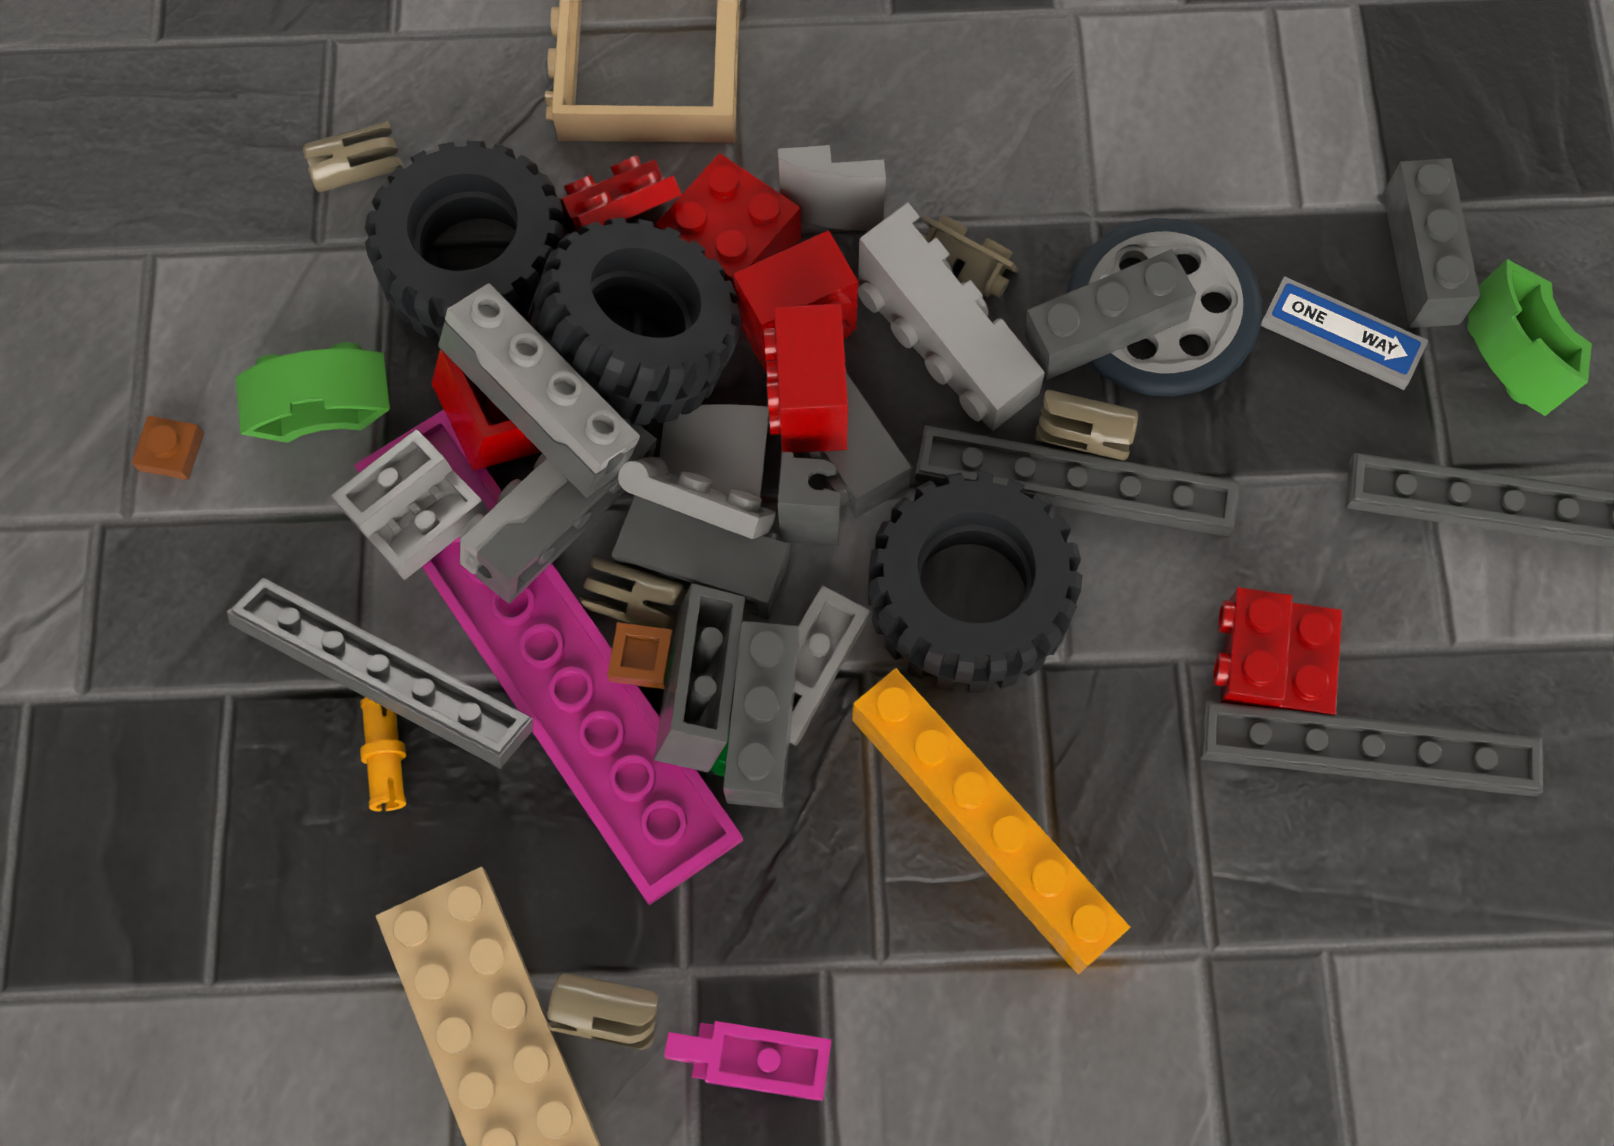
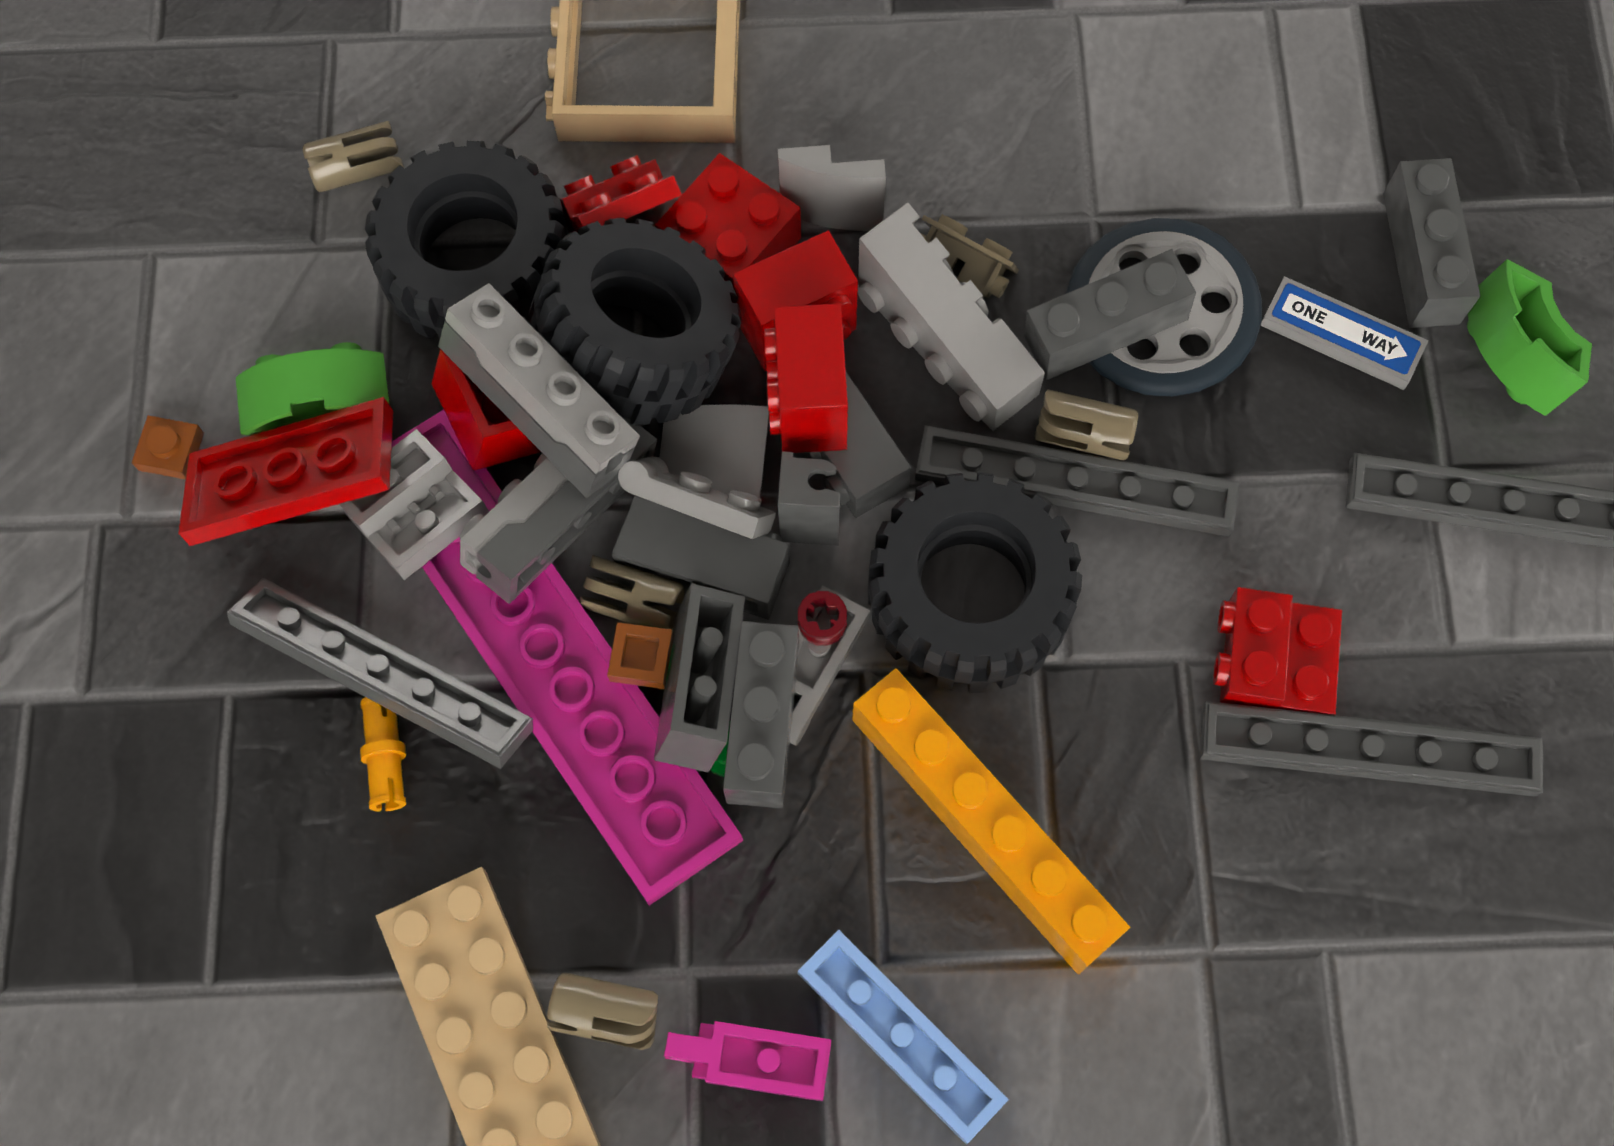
(287, 471): none -> red plate
(834, 606): none -> dark red bush
(903, 1037): none -> light blue plate

